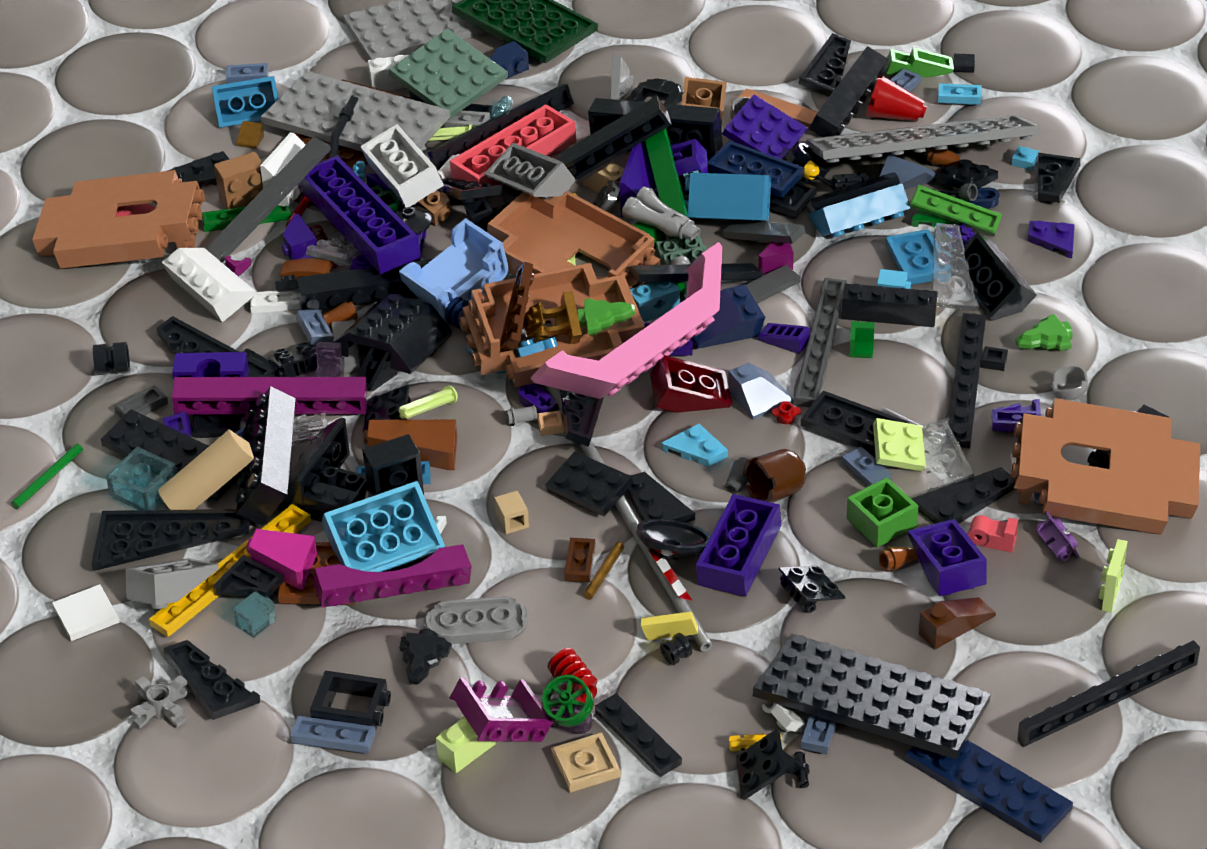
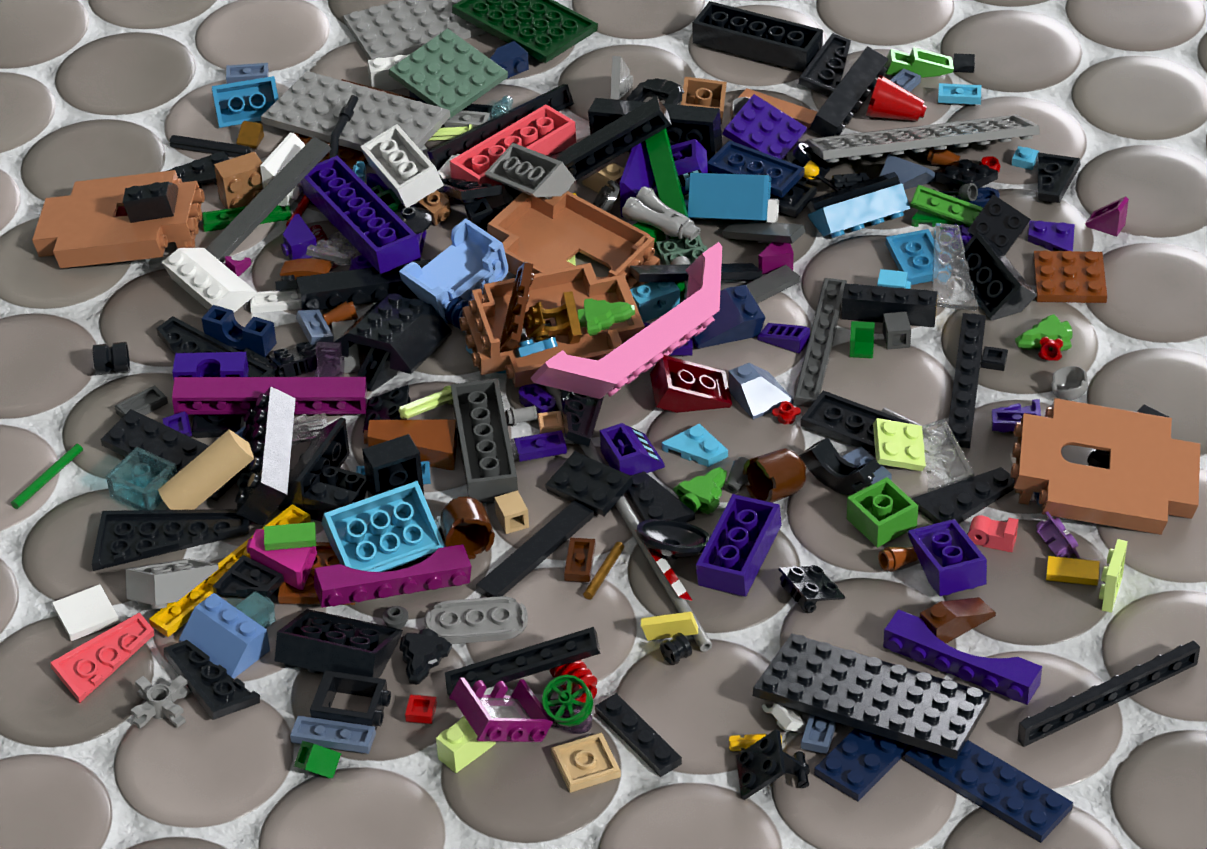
(98, 658): none -> coral wing
(150, 201): none -> black slope
(208, 146): none -> black axle
(226, 635): none -> medium blue slope
(256, 335): none -> dark blue arch
(290, 536): none -> bright green tile
(317, 759): none -> green panel
(335, 644): none -> black slope
(395, 617): none -> dark grey plate
(421, 709): none -> red plate
(468, 524): none -> reddish brown cylinder
(484, 439): none -> dark grey brick
(528, 660): none -> black plate
(535, 550): none -> black tile
(540, 445): none -> dark purple plate
(629, 450): none -> dark purple slope
(702, 492): none -> bright green rock
(757, 36): none -> black brick
(772, 211): none -> white tile
(835, 471): none -> black arch
(860, 762): none -> dark blue plate
(896, 330): none -> dark grey brick
(992, 162): none -> red plate
(999, 223): none -> black plate
(1006, 676): none -> dark purple arch
(1049, 355): none -> red plate
(1070, 276): none -> dark orange plate
(1072, 570): none -> yellow tile
(1109, 218): none -> magenta slope

